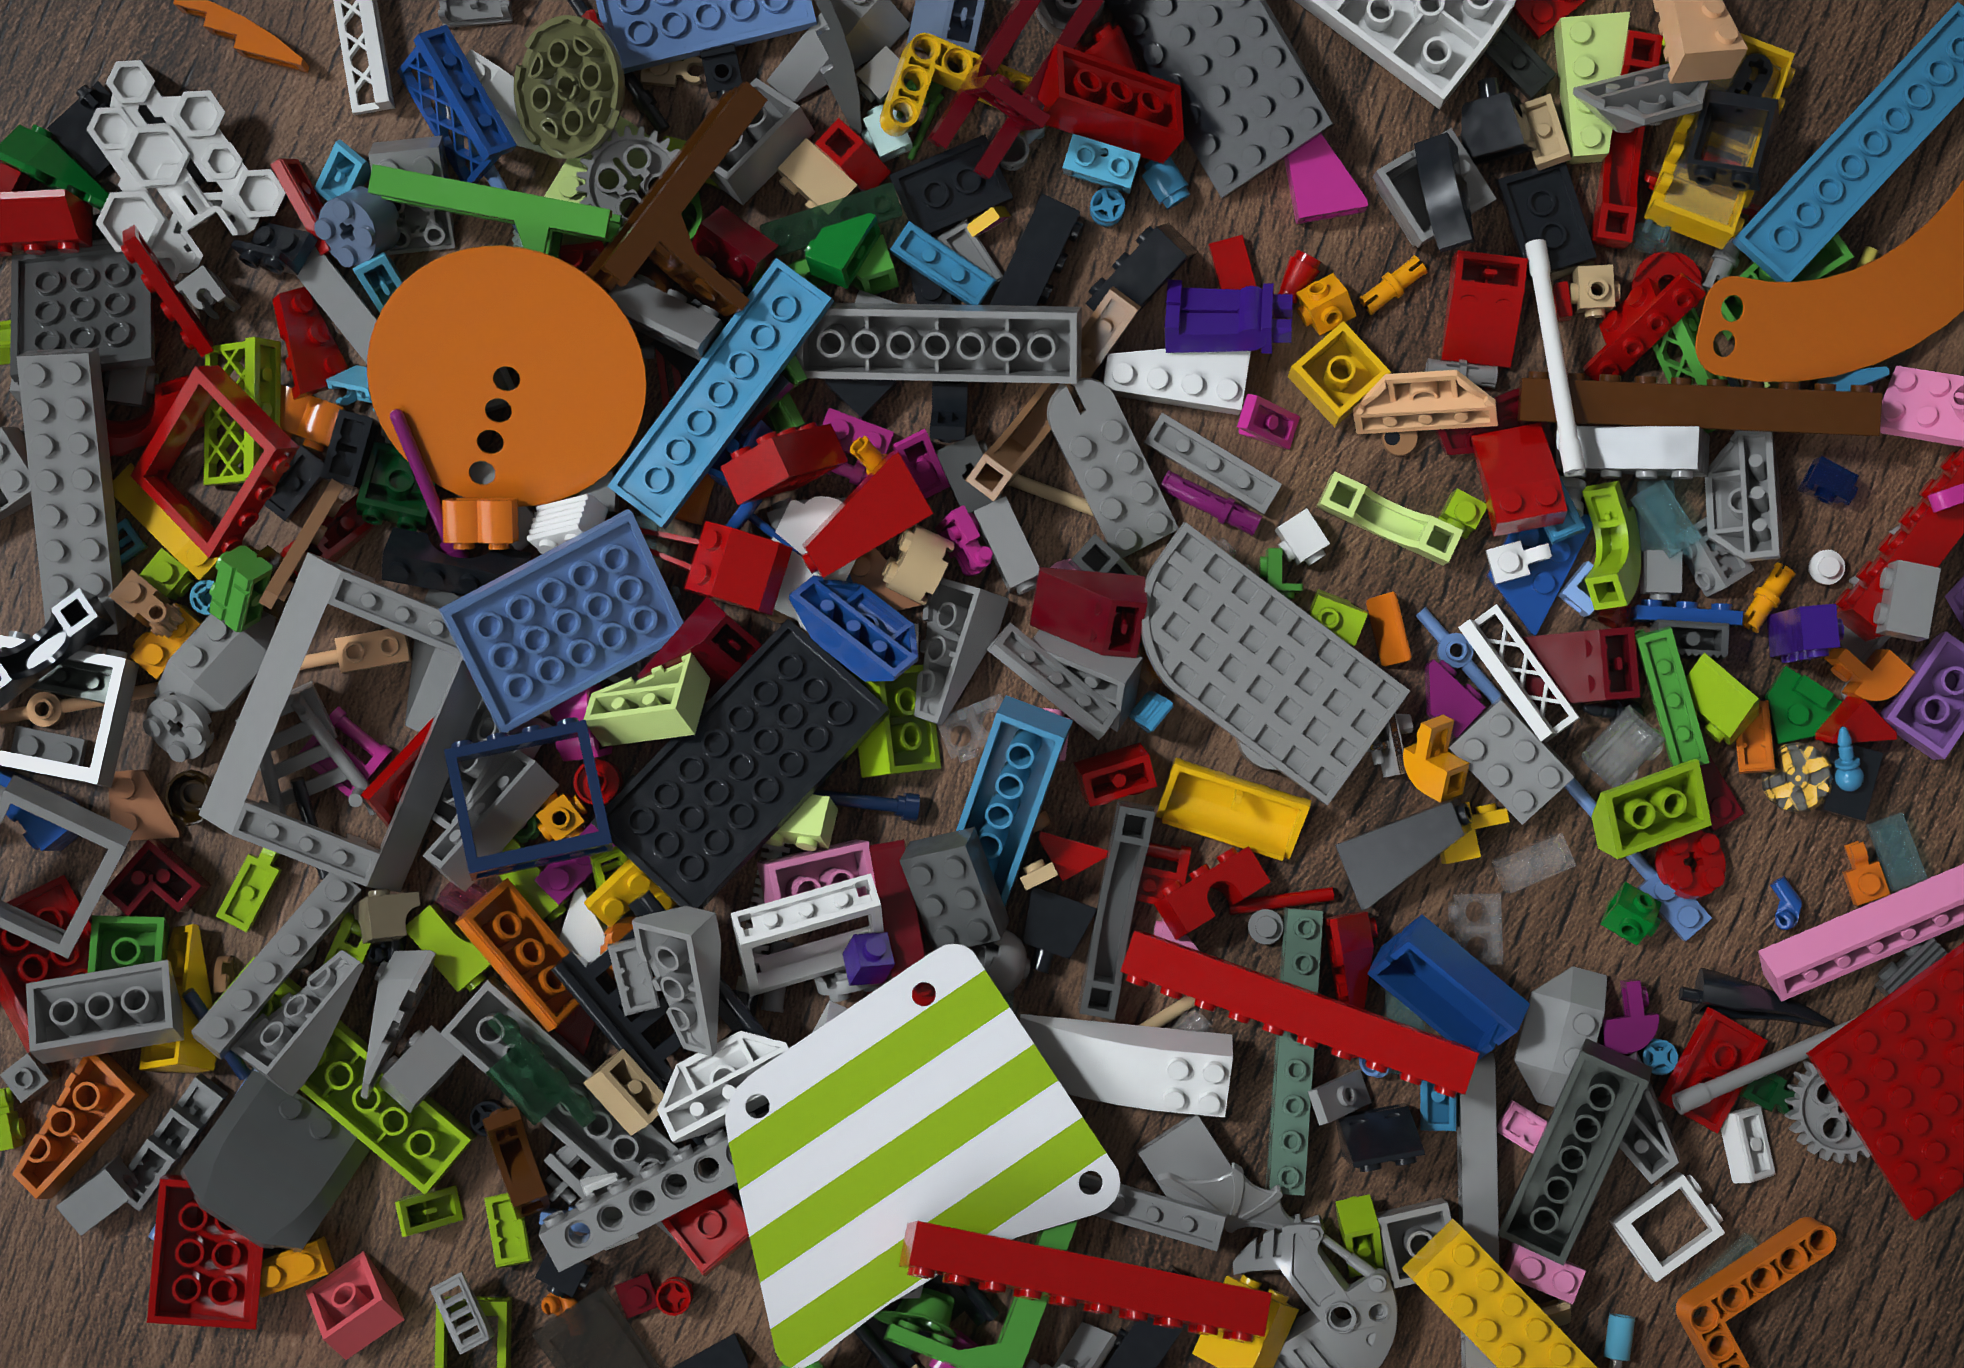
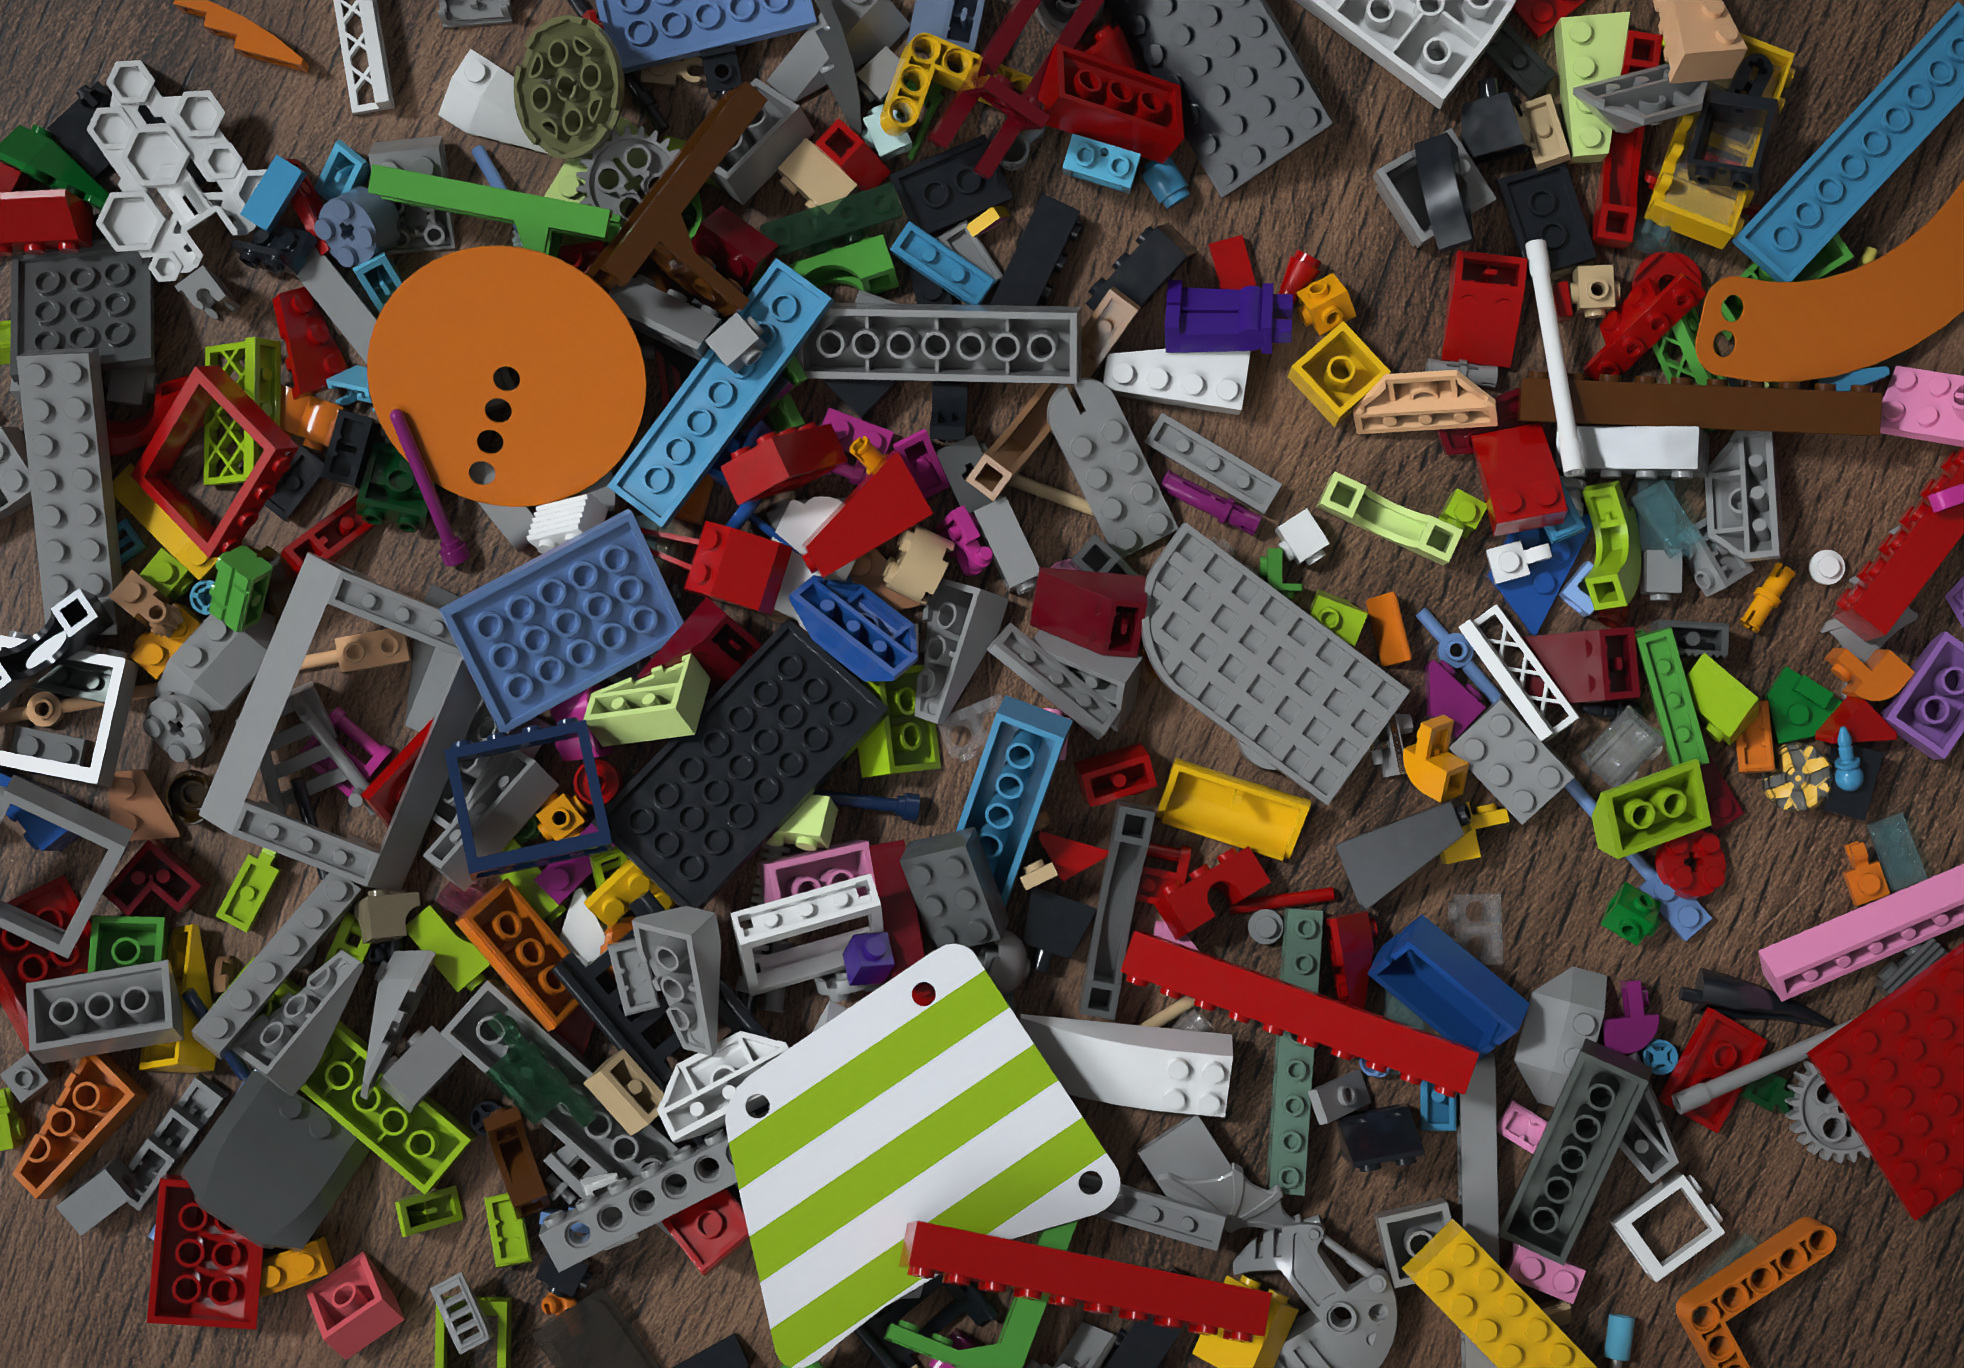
(158, 280): red plate -> none
(273, 194): none -> dark azure slope
(312, 532): medium nougat plate -> none
(414, 561): black arch -> none
(460, 89): blue fence -> none
(480, 521): orange brick -> none
(637, 1294): dark red plate -> none
(672, 1300): red wheel -> none
(737, 342): none -> light grey brick
(842, 249): green slope -> none
(929, 1312): bright green piece -> none
(1106, 200): dark azure wheel -> none
(1150, 711): dark azure slope -> none
(1267, 422): dark pink slope -> none
(1321, 184): dark pink slope -> none
(1360, 1231): lime slope -> none
(1393, 285): light orange pin -> none
(1399, 443): medium nougat tile -> none
(1533, 863): clear brick -> none
(1685, 611): blue plate -> none
(1723, 264): light grey pin -> none
(1747, 1145): white slope -> none
(1789, 904): blue arm -> none
(1804, 632): dark purple brick -> none
(1829, 482): clear blue brick -> none
(1907, 600): light grey brick -> none

